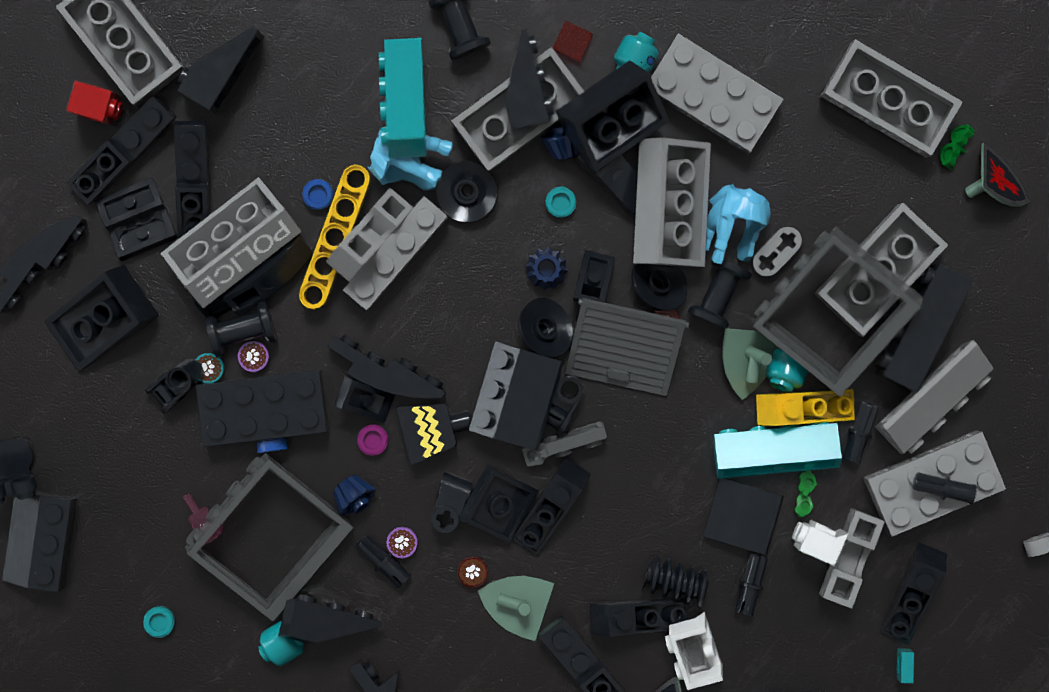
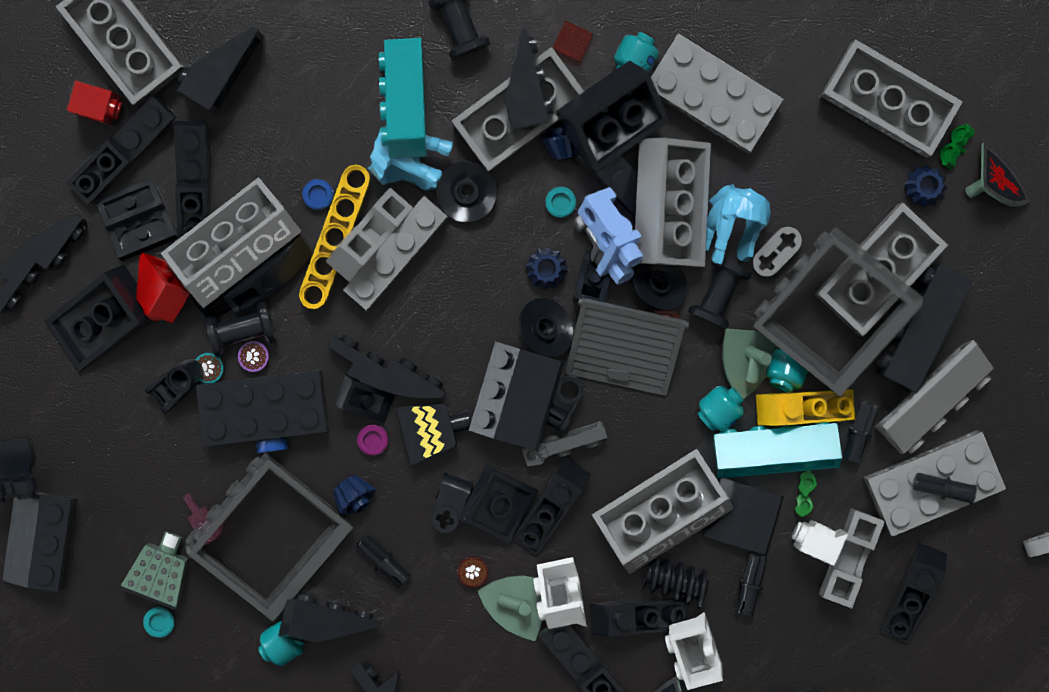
(159, 289): none -> red slope
(159, 572): none -> sand green torso
(402, 542): tile -> none
(560, 594): none -> white window
(611, 235): none -> light blue hips
(663, 511): none -> light grey brick
(721, 408): none -> teal head
(905, 665): teal tile -> none
(926, 185): none -> dark blue piece

